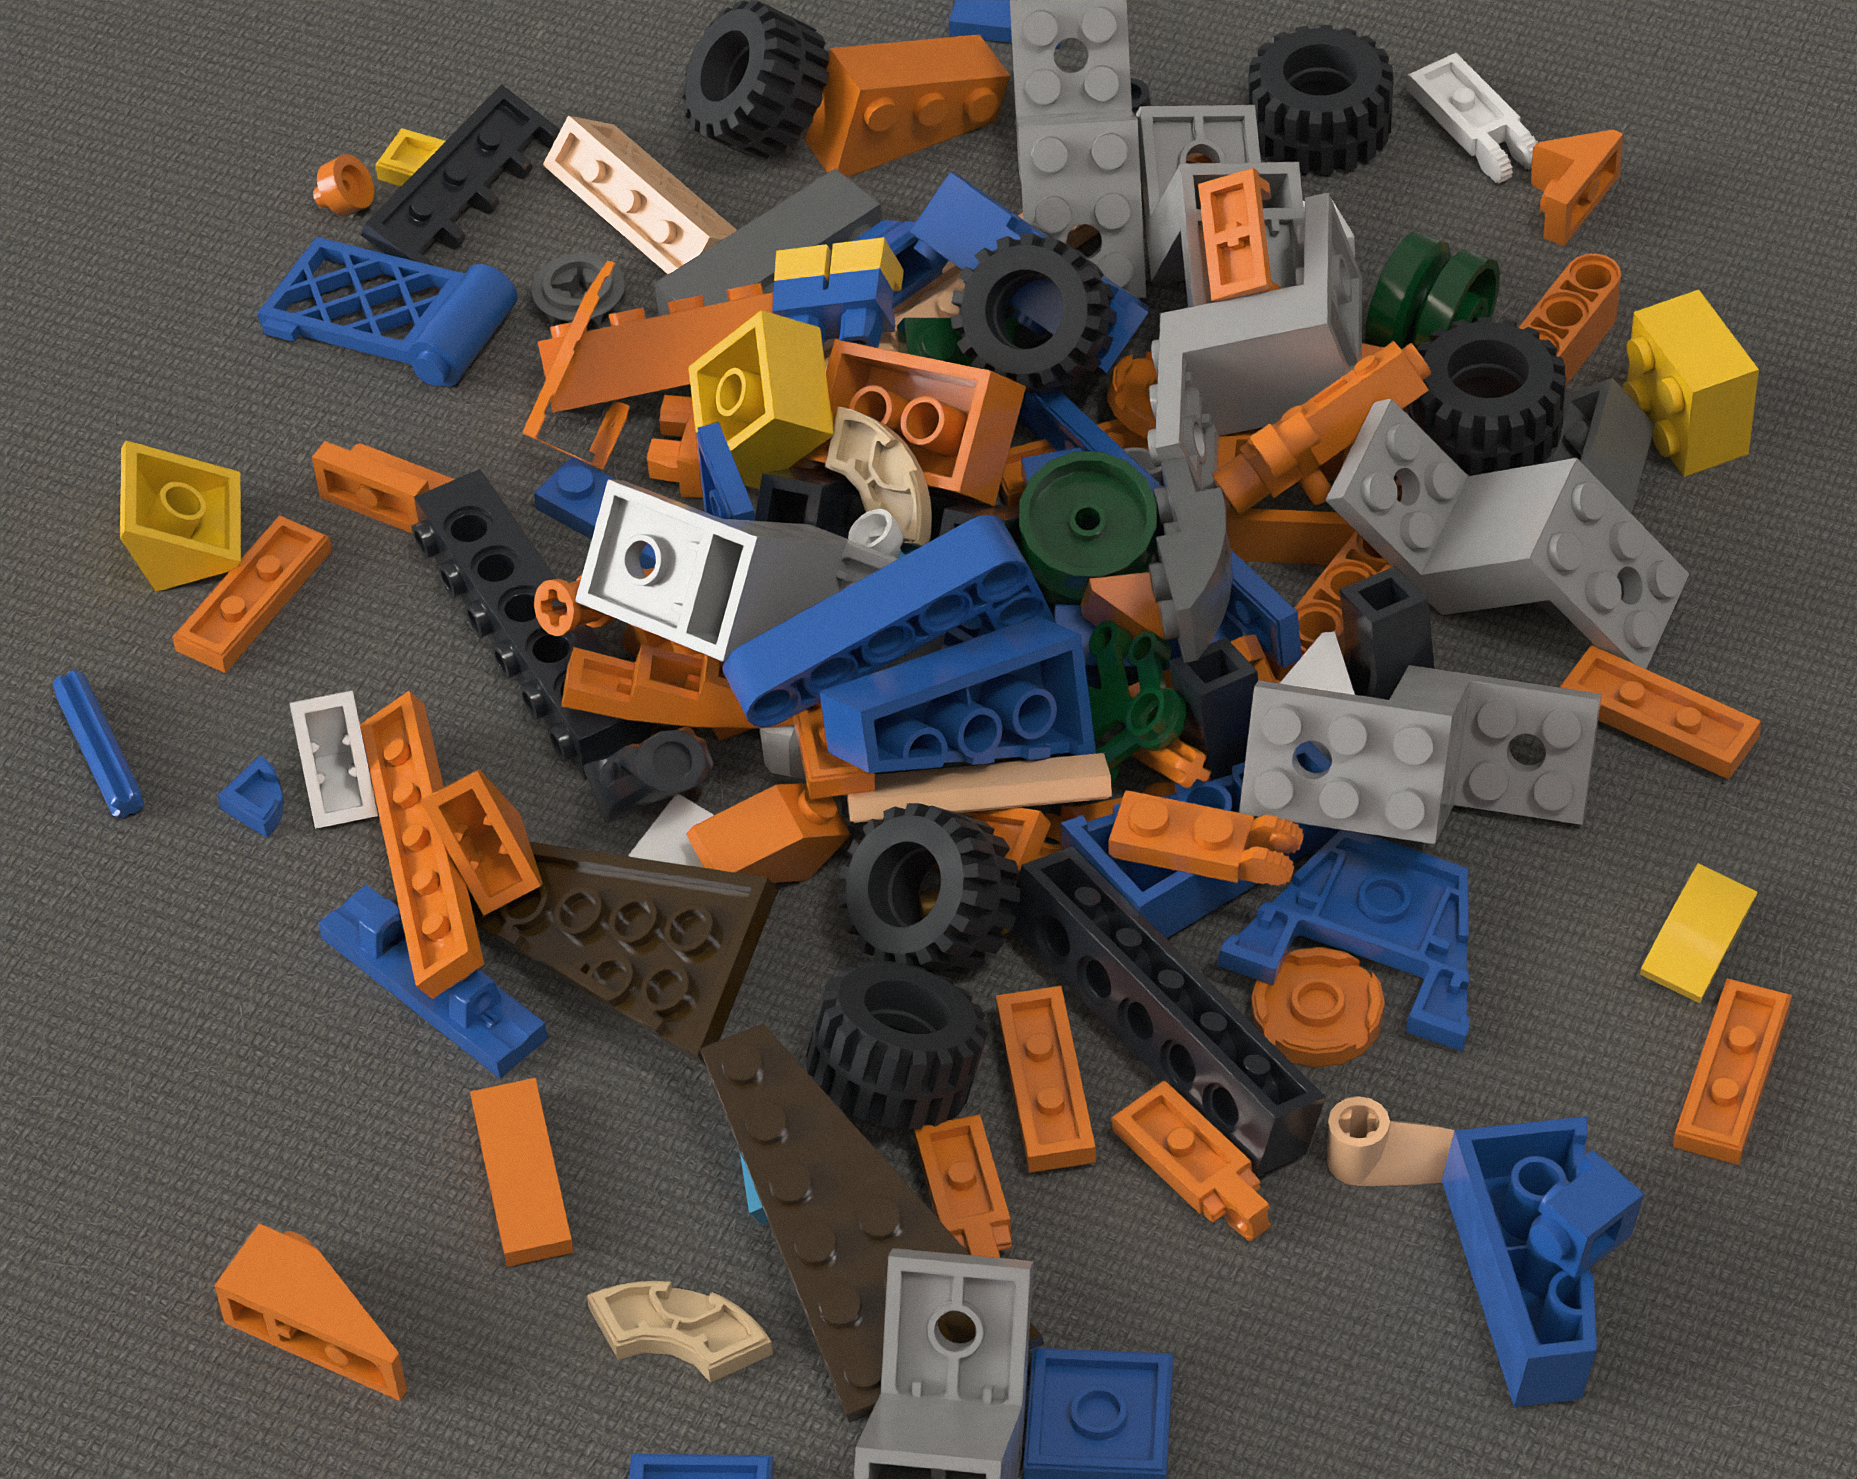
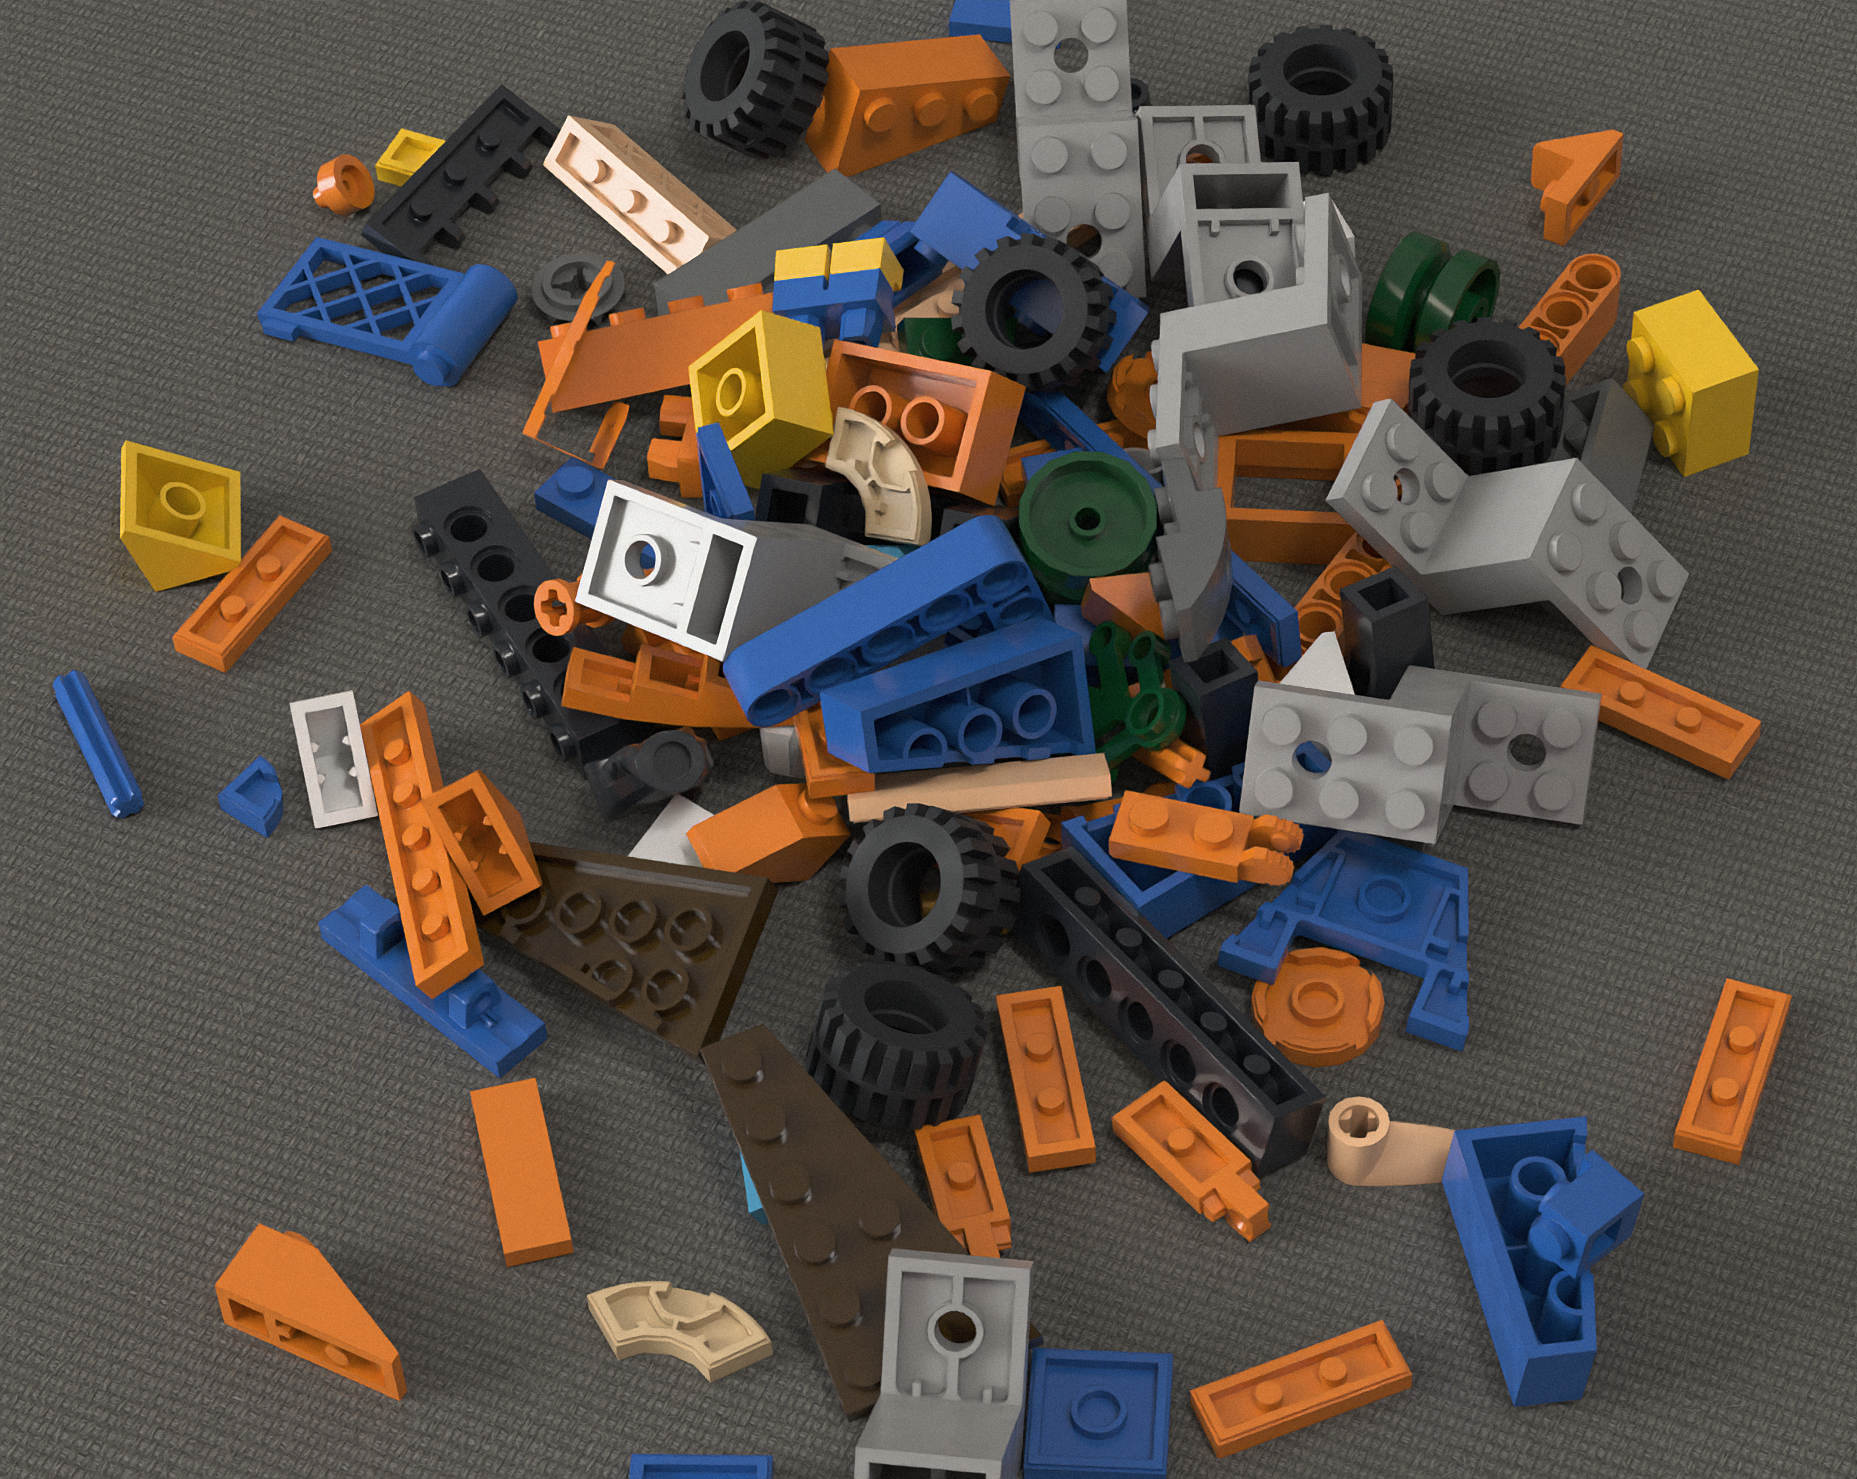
(373, 482): orange panel -> none
(878, 531): white hinge -> none
(1236, 235): orange hinge -> none
(1300, 1389): none -> orange tile
(1320, 429): orange piece -> none
(1473, 115): white hinge -> none
(1698, 933): yellow slope -> none

